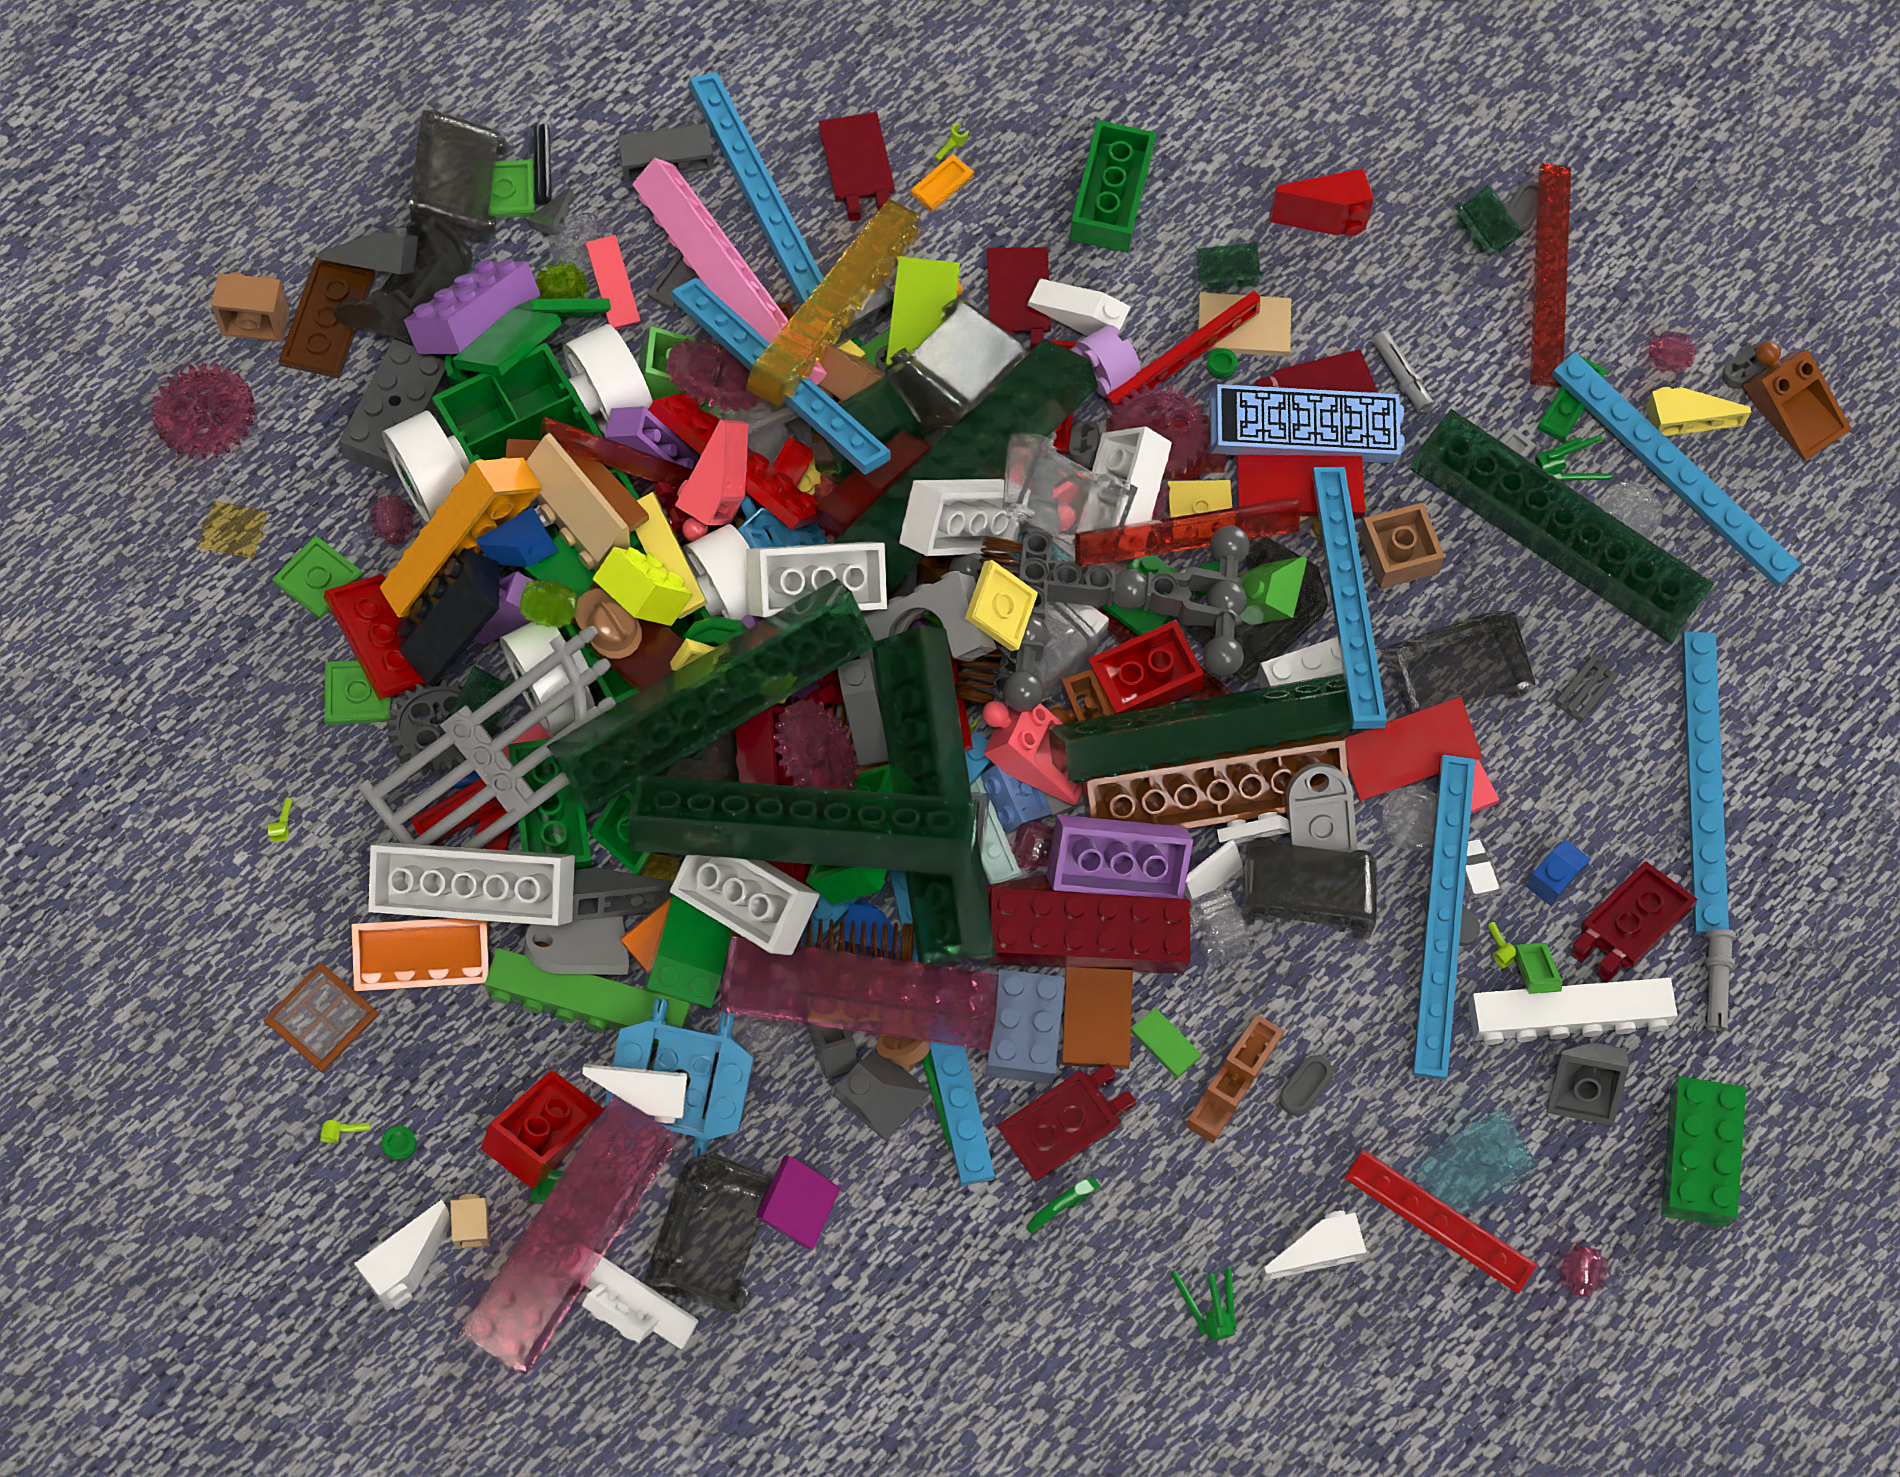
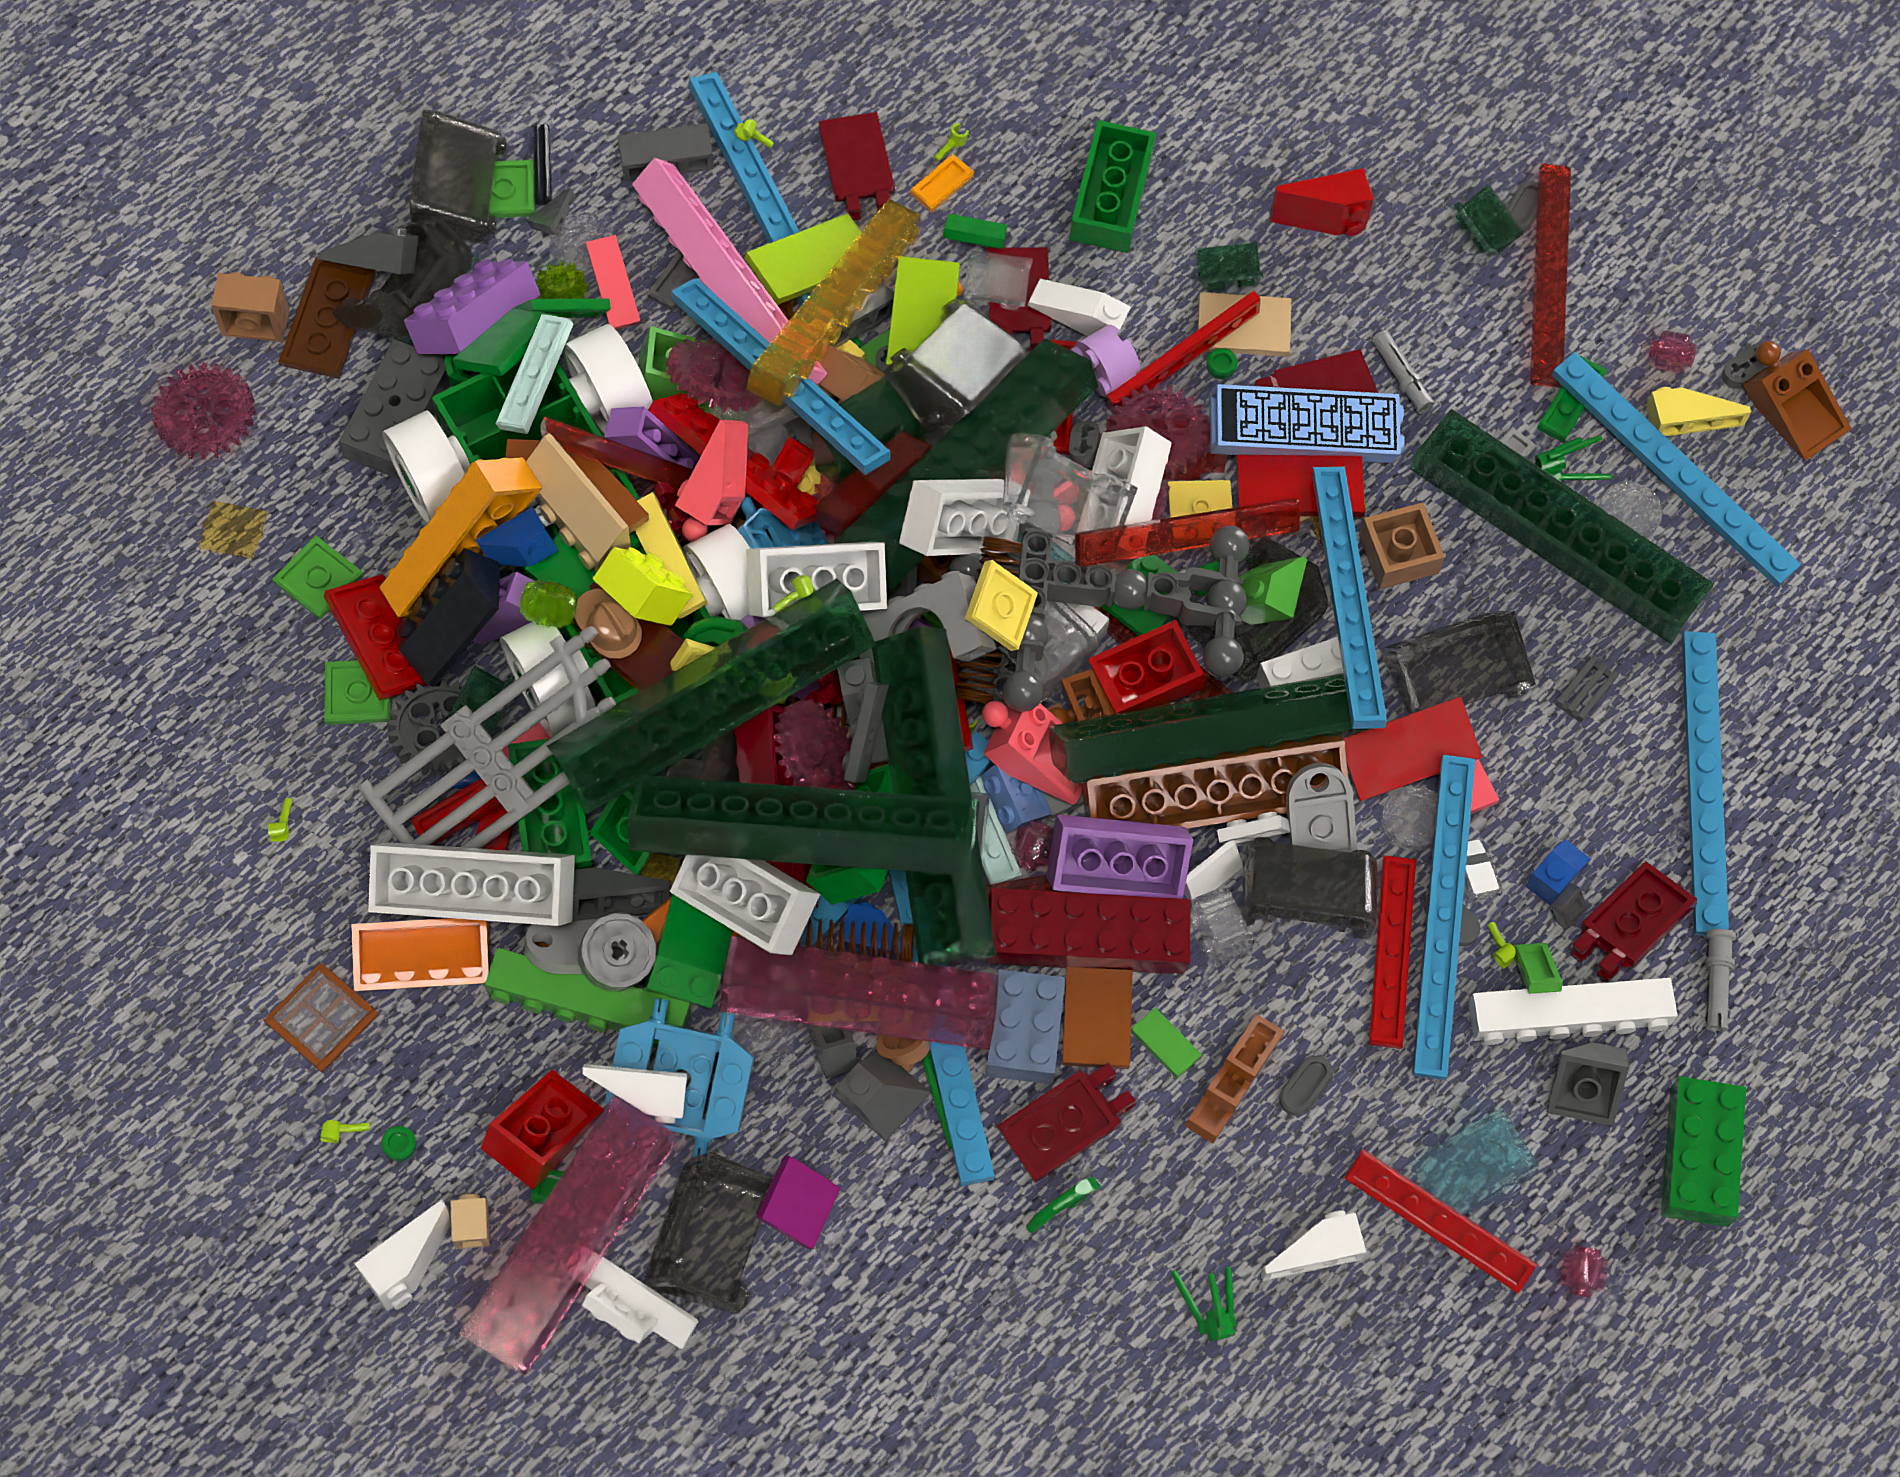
(391, 519): clear pink head -> none
(534, 374): none -> light aqua tile
(631, 938): none -> flat silver wheel
(746, 130): none -> lime hand
(802, 259): none -> lime tile
(802, 586): none -> lime hand
(864, 731): none -> dark grey tile
(975, 231): none -> green tile
(997, 280): none -> clear slope
(1392, 952): none -> red tile
(1569, 906): none -> flat silver tile

